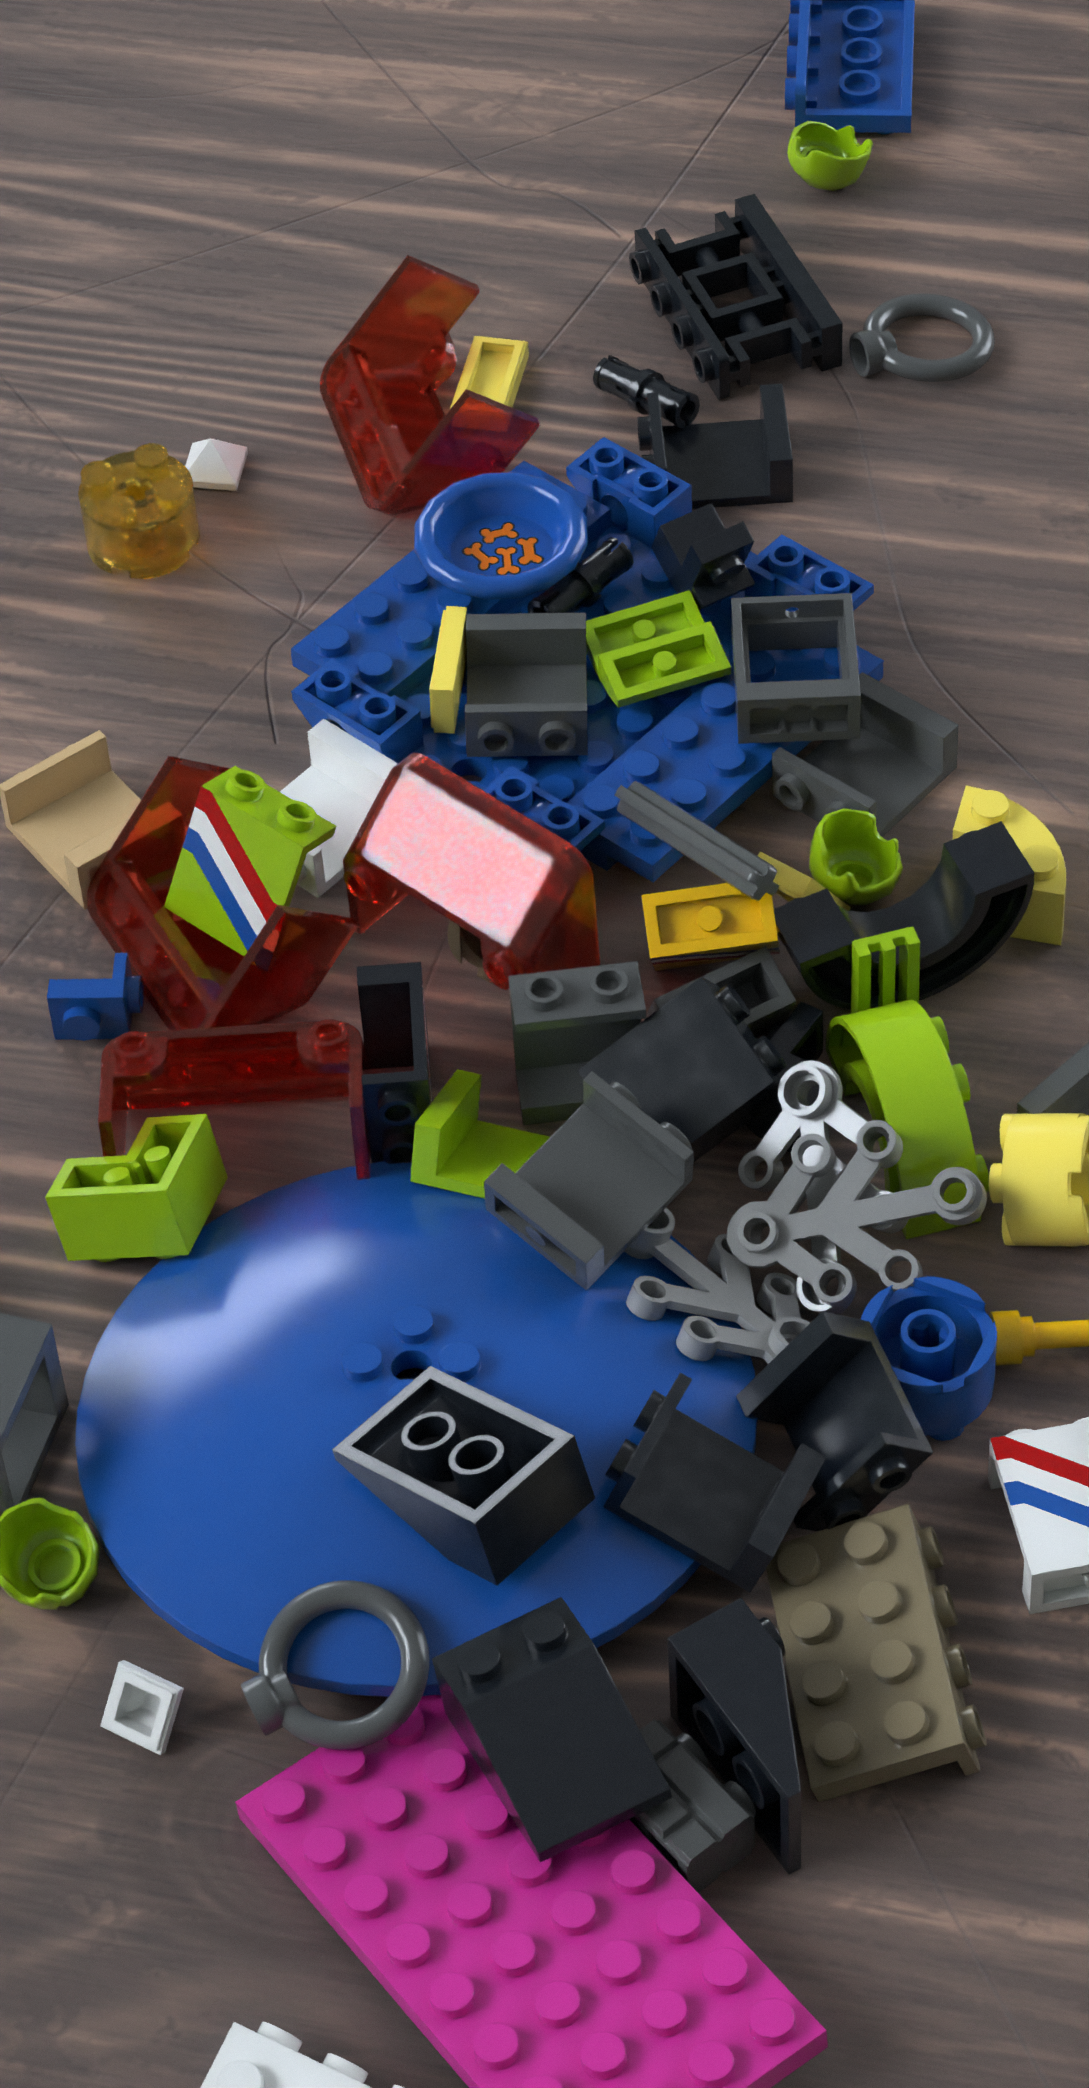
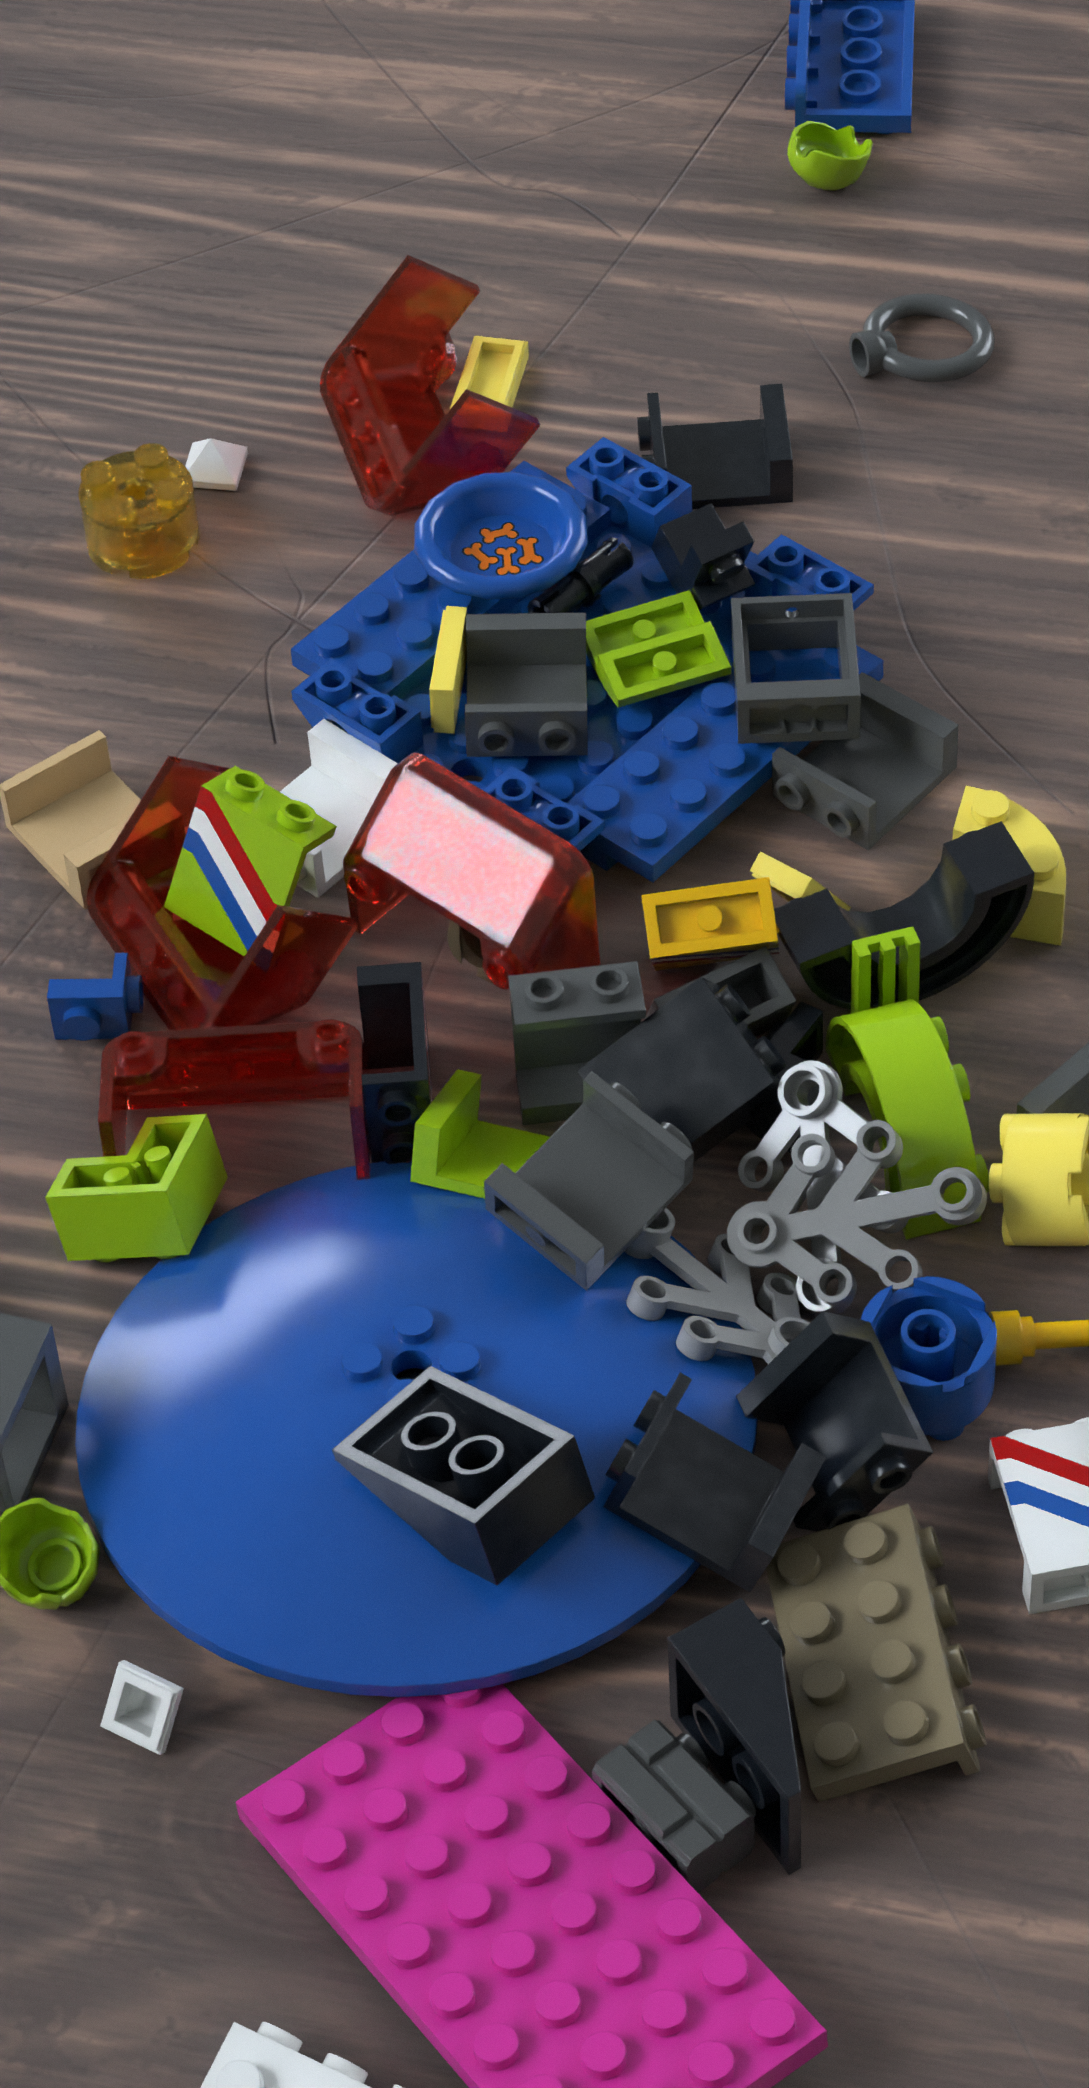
(275, 1699): dark grey piece -> none
(549, 1729): black slope -> none
(634, 384): black pin -> none
(697, 841): dark grey axle -> none
(750, 328): black fence -> none
(854, 858): lime hair -> none

